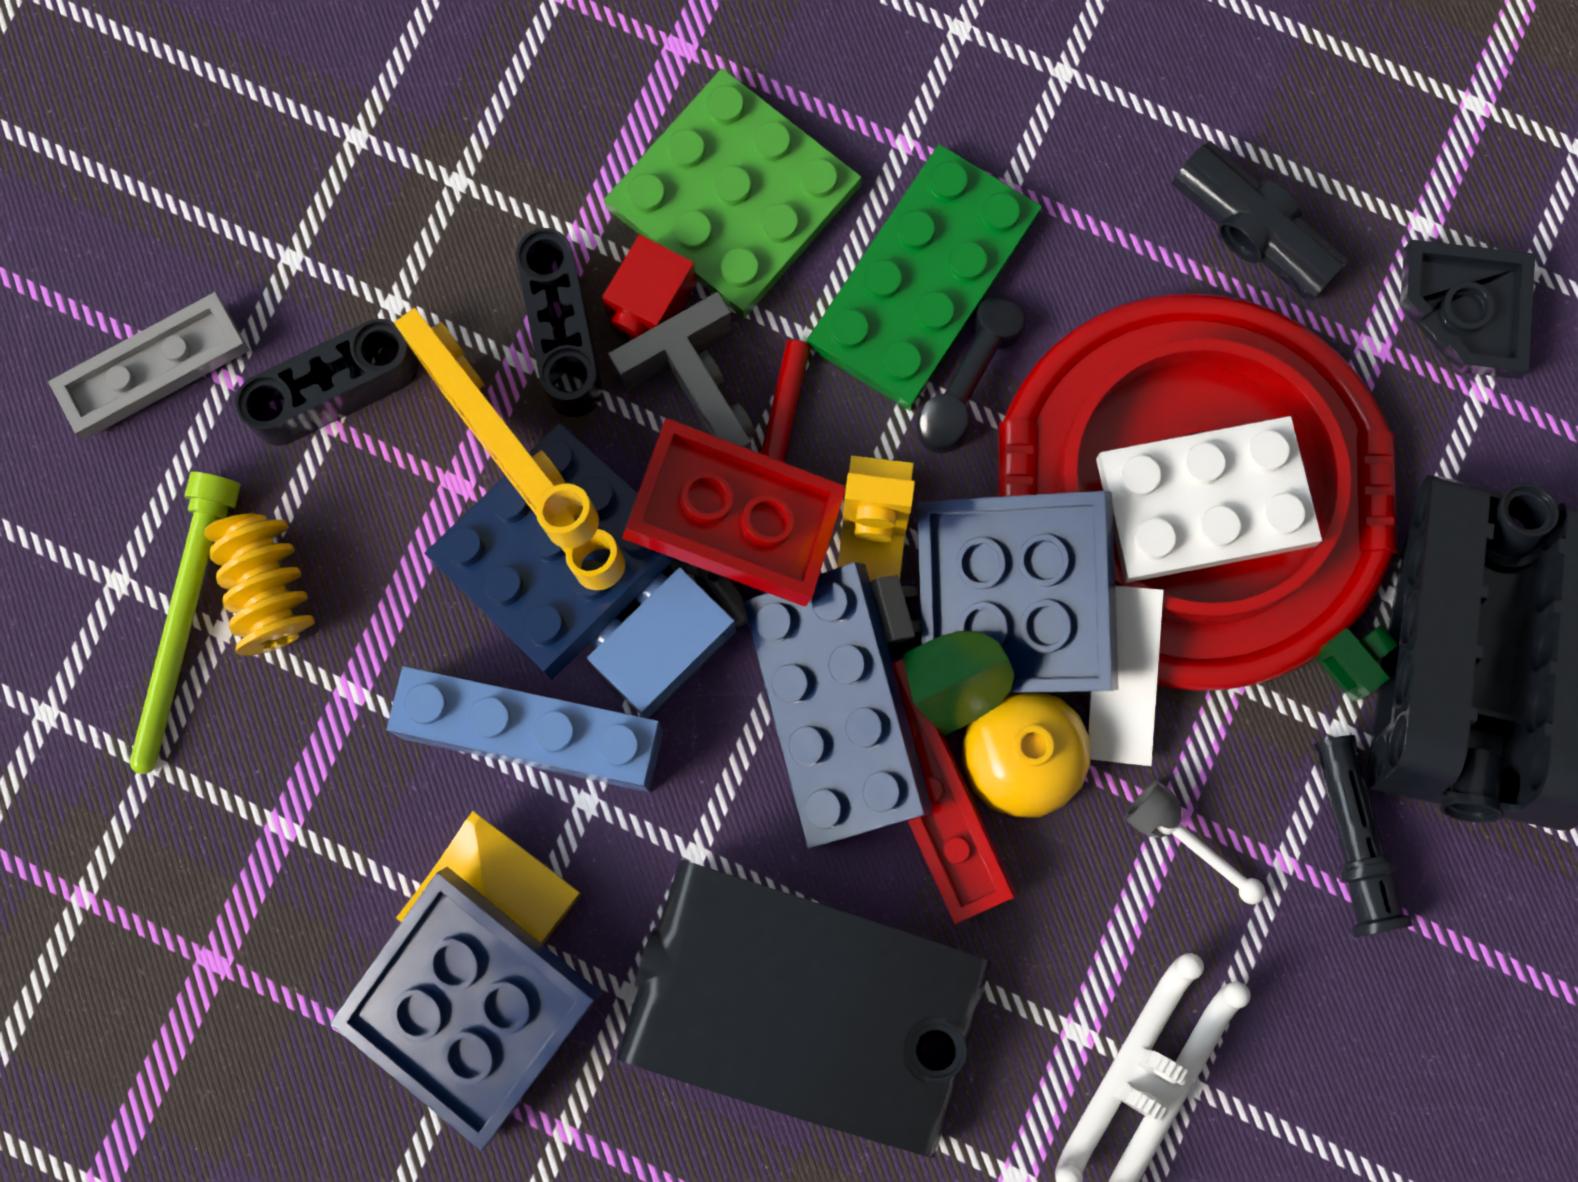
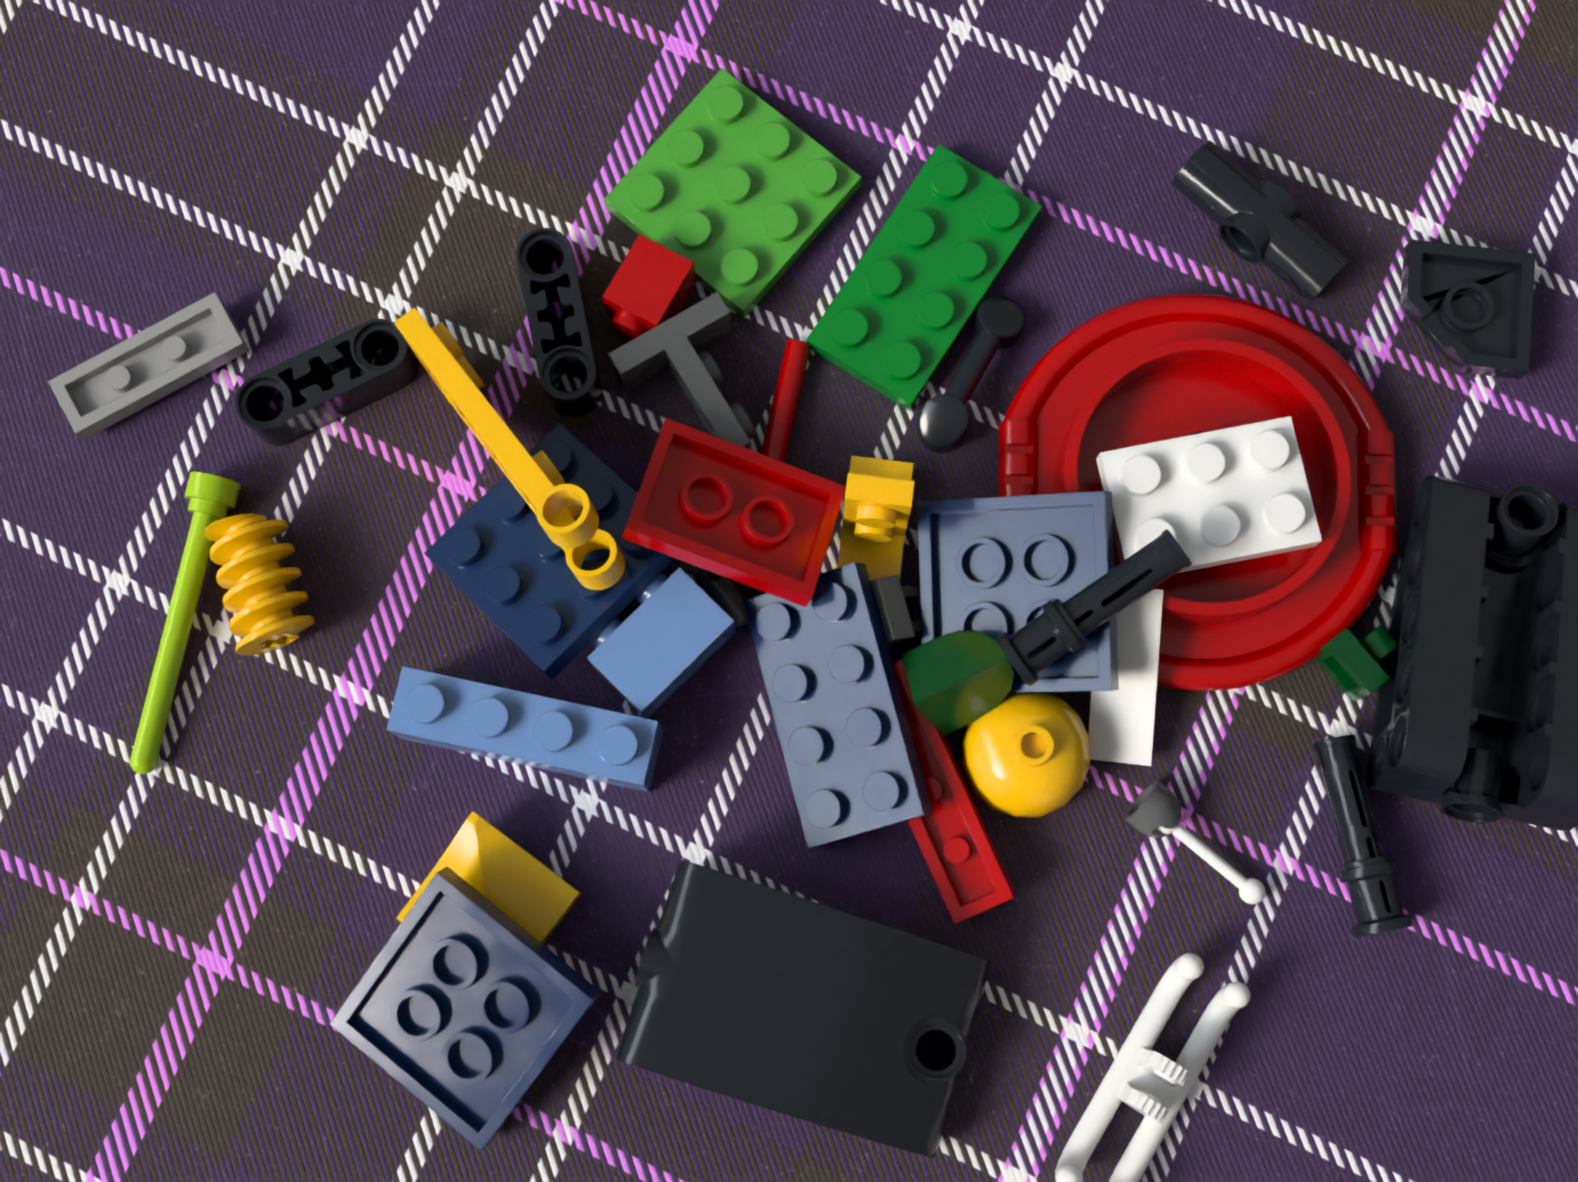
(1065, 625): none -> black pin

